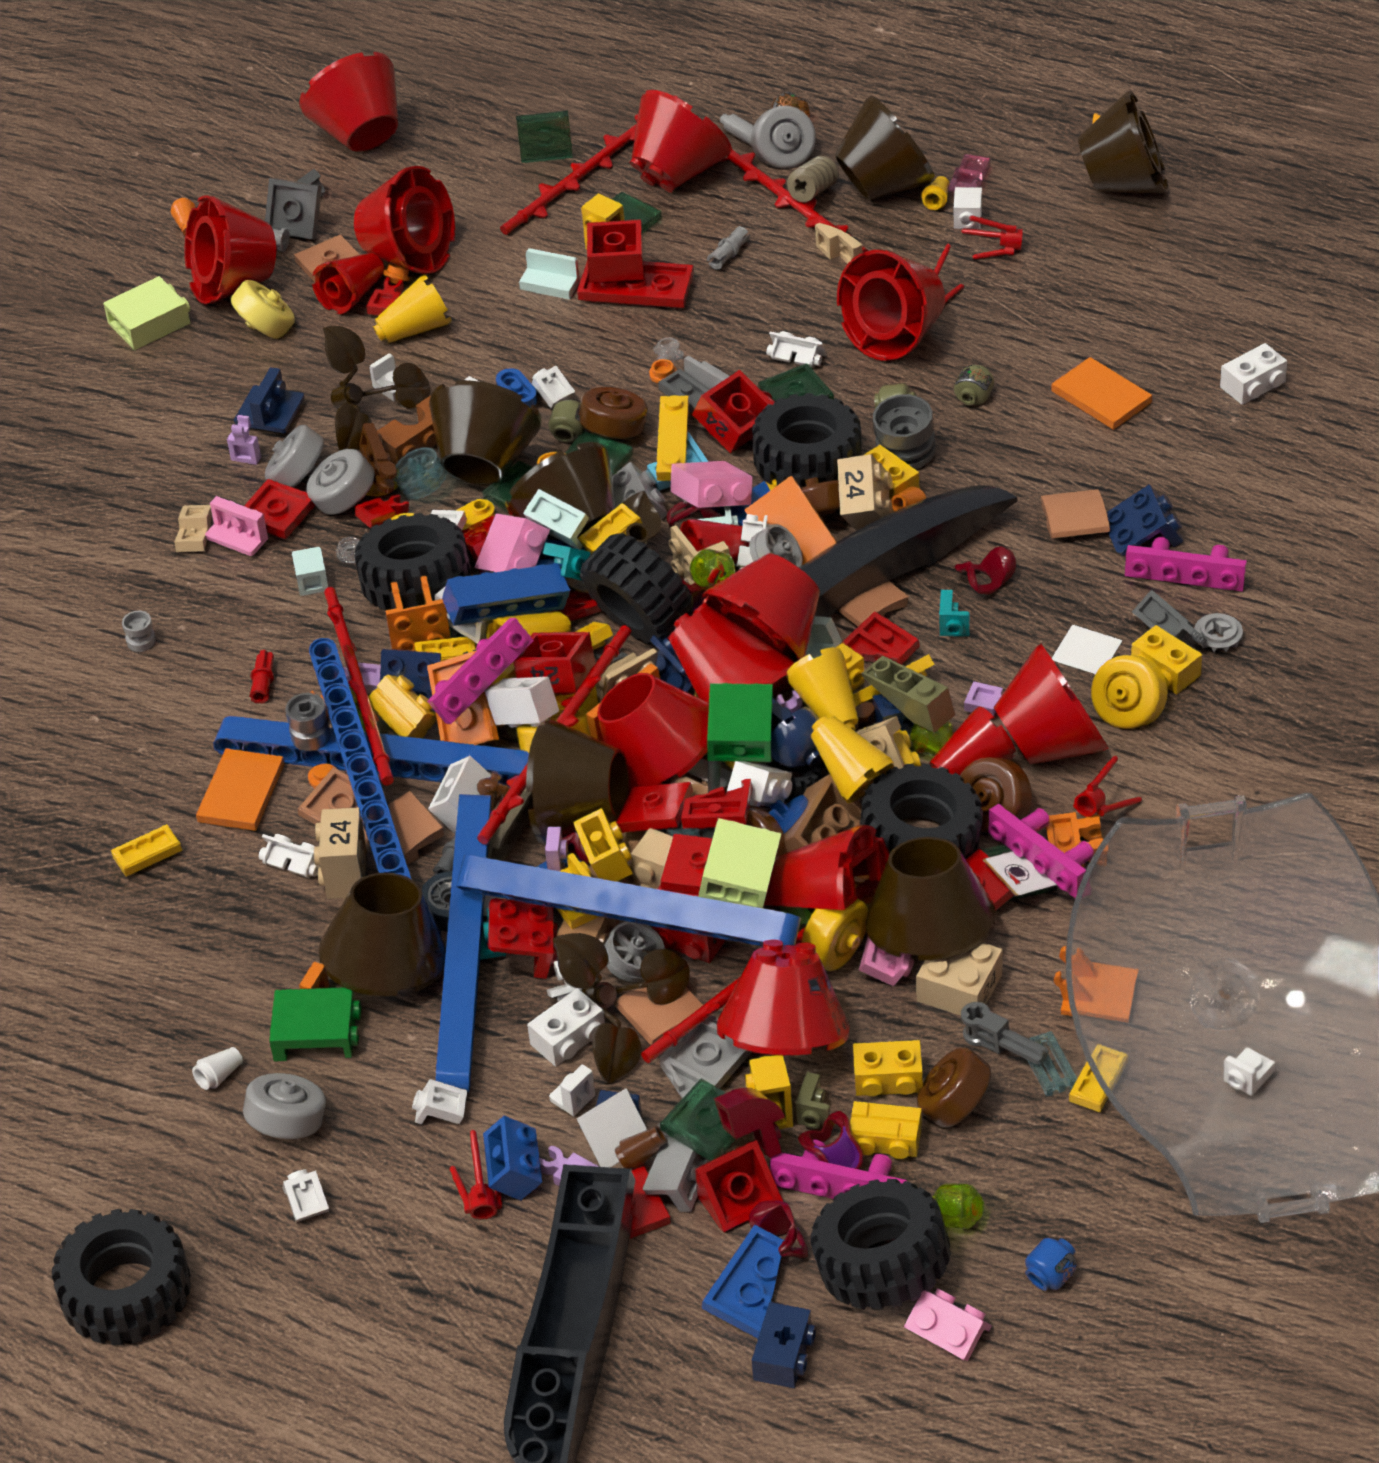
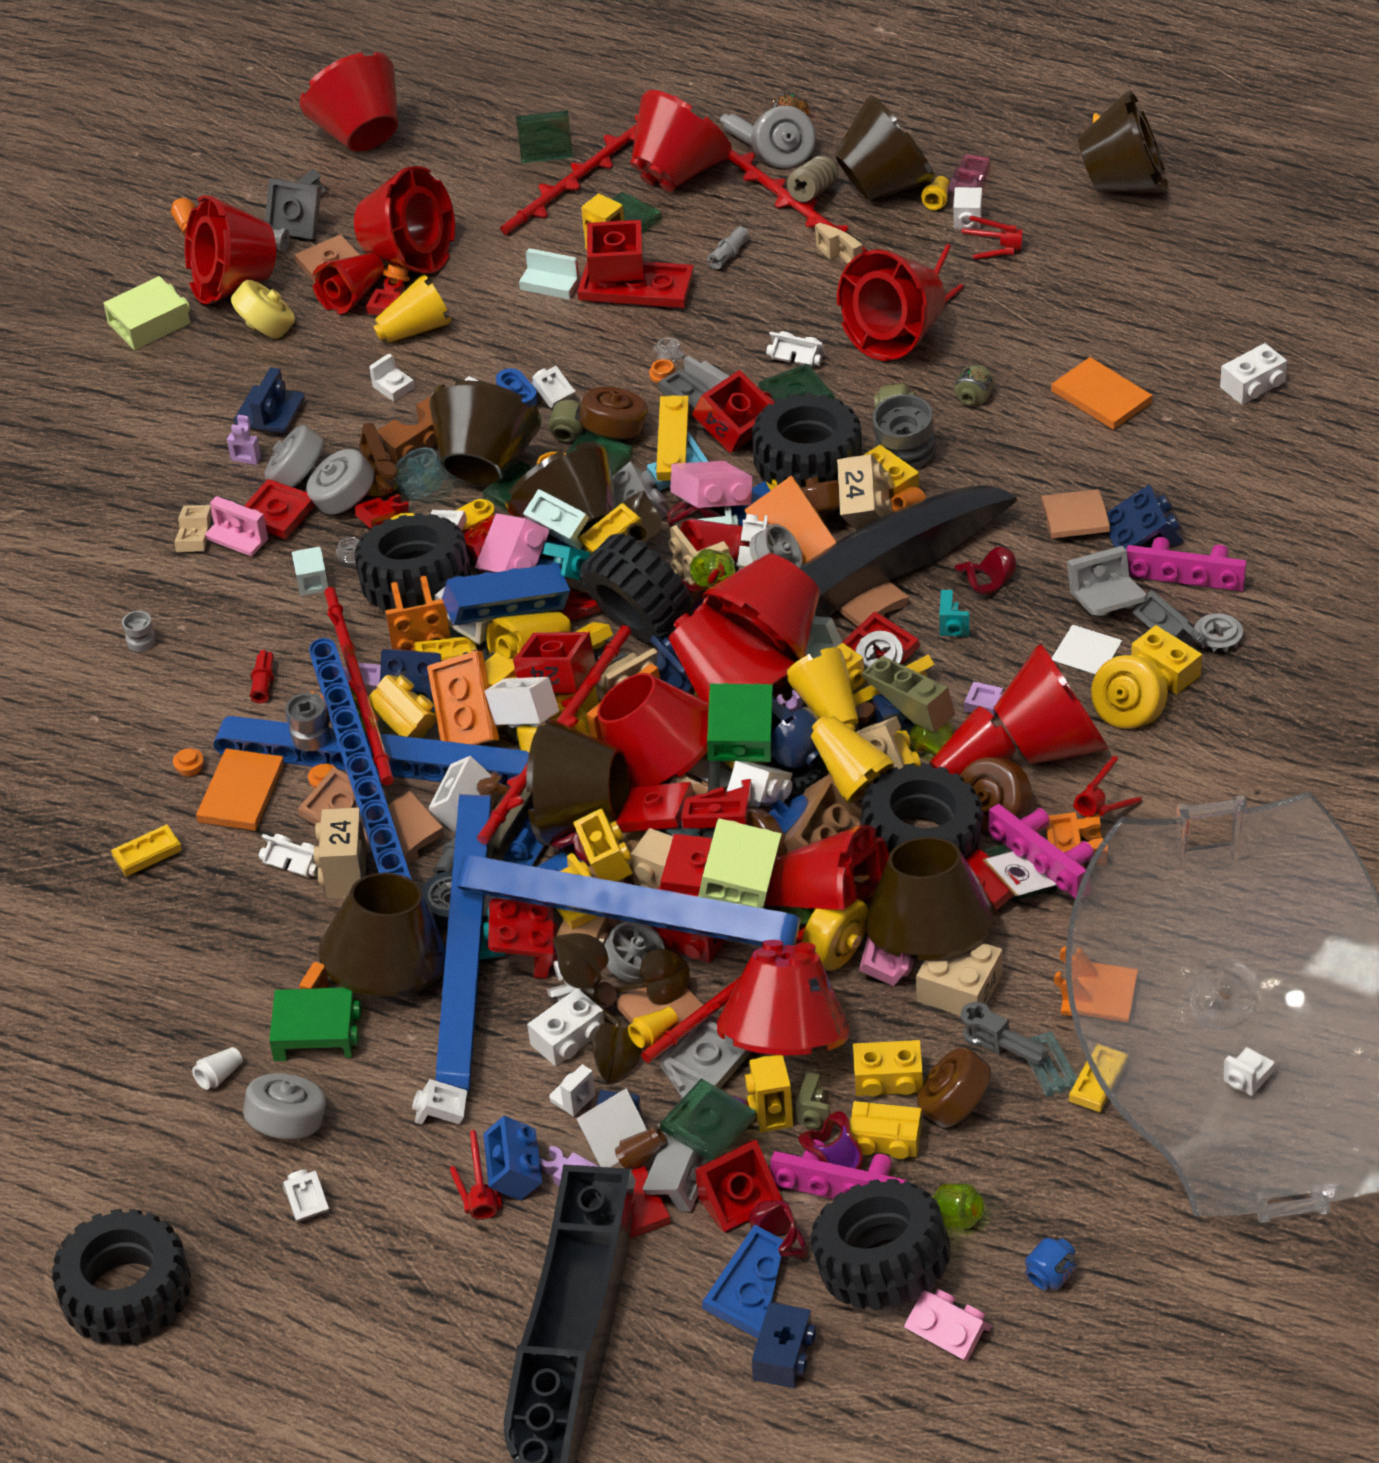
(188, 762): none -> orange plate
(343, 352): dark brown plant -> none
(479, 670): dark pink plate -> none
(524, 847): none -> blue hinge
(556, 849): lavender plate -> none
(650, 1027): none -> yellow cone
(751, 1111): dark red brick -> none
(885, 642): none -> gear
(1103, 582): none -> light grey bracket

